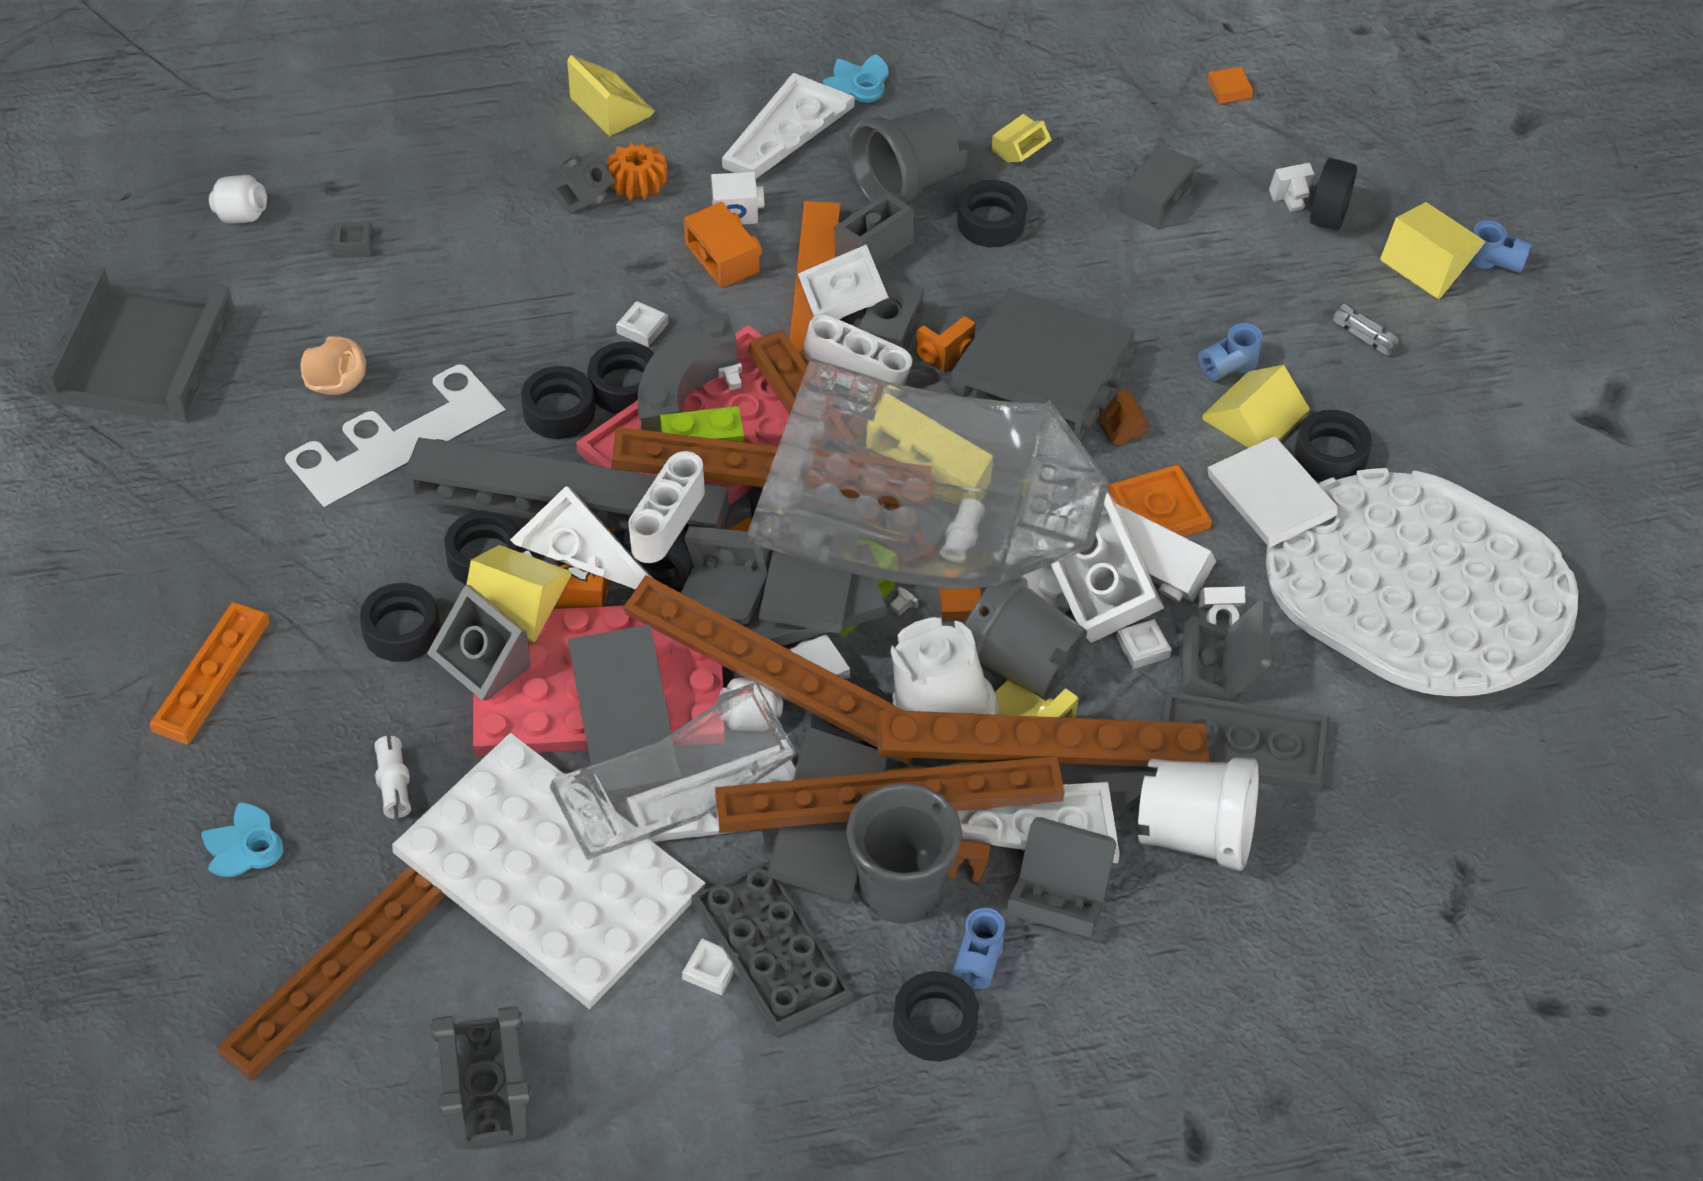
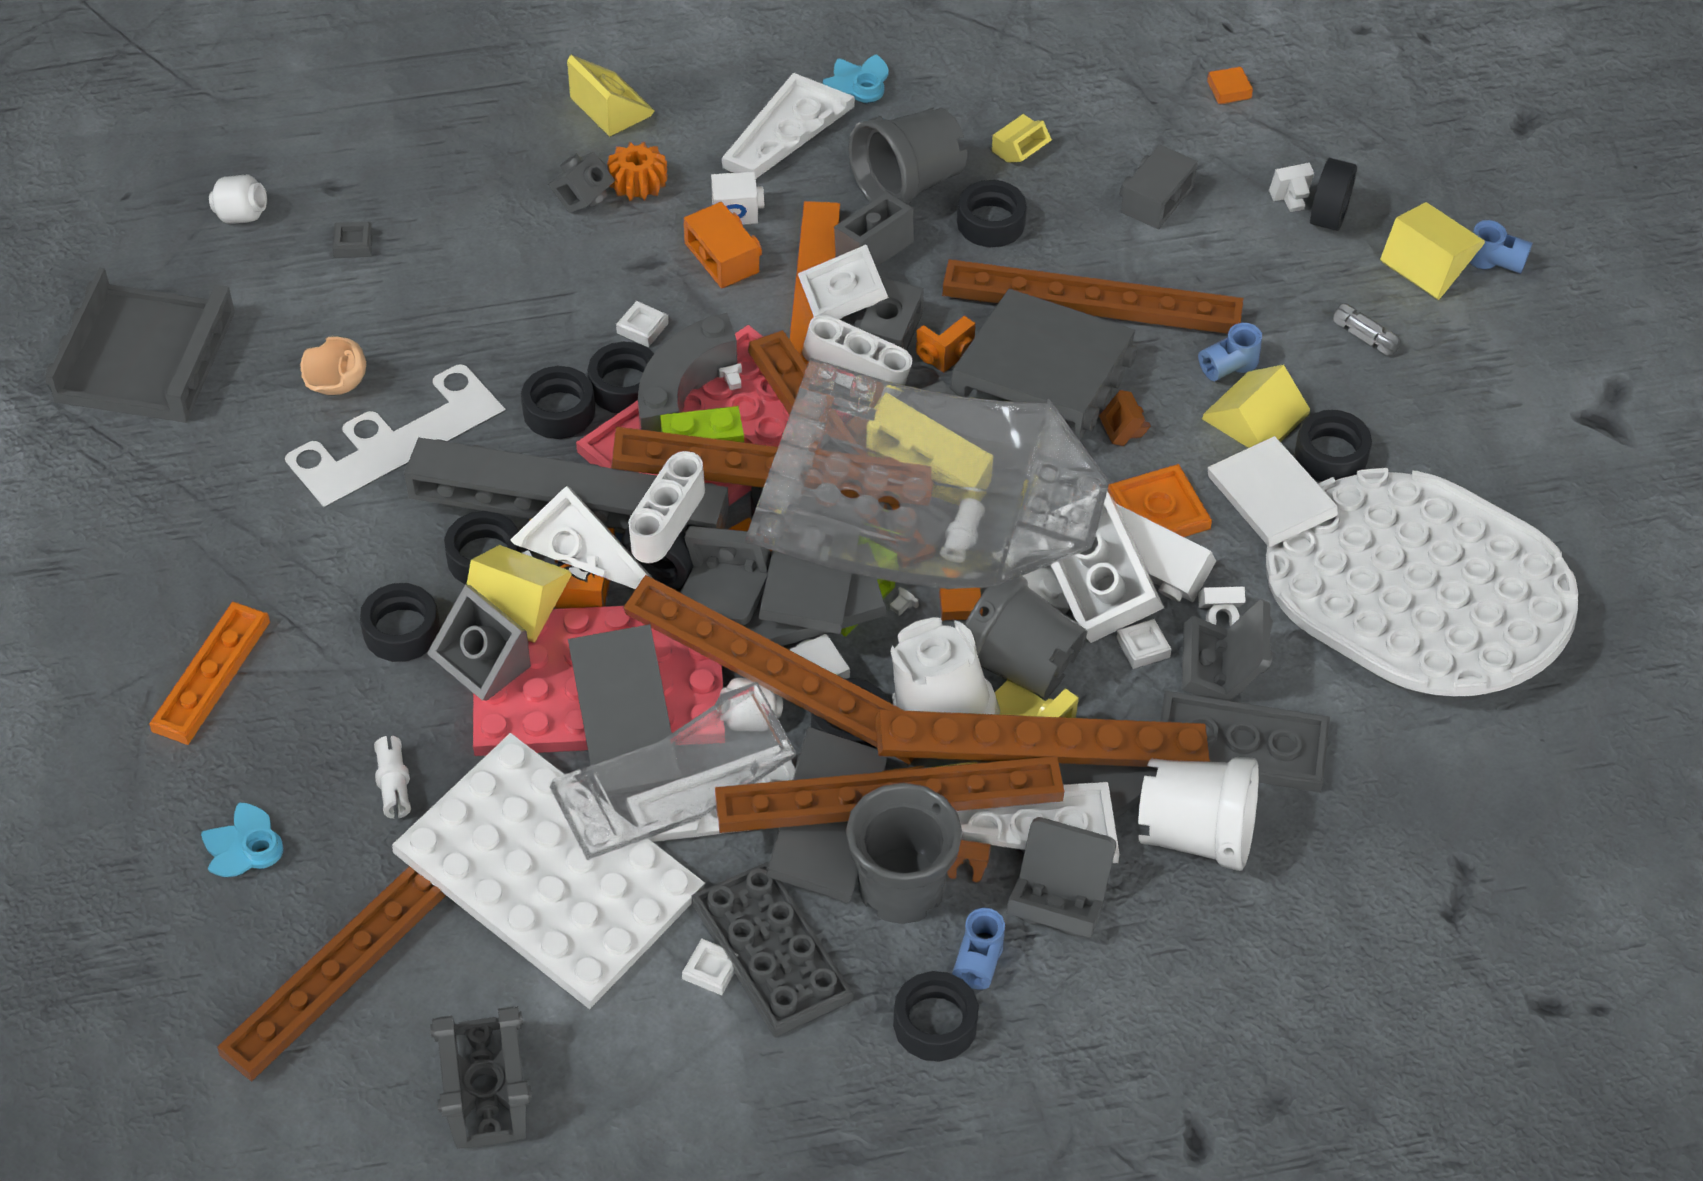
(1096, 296): none -> dark orange plate

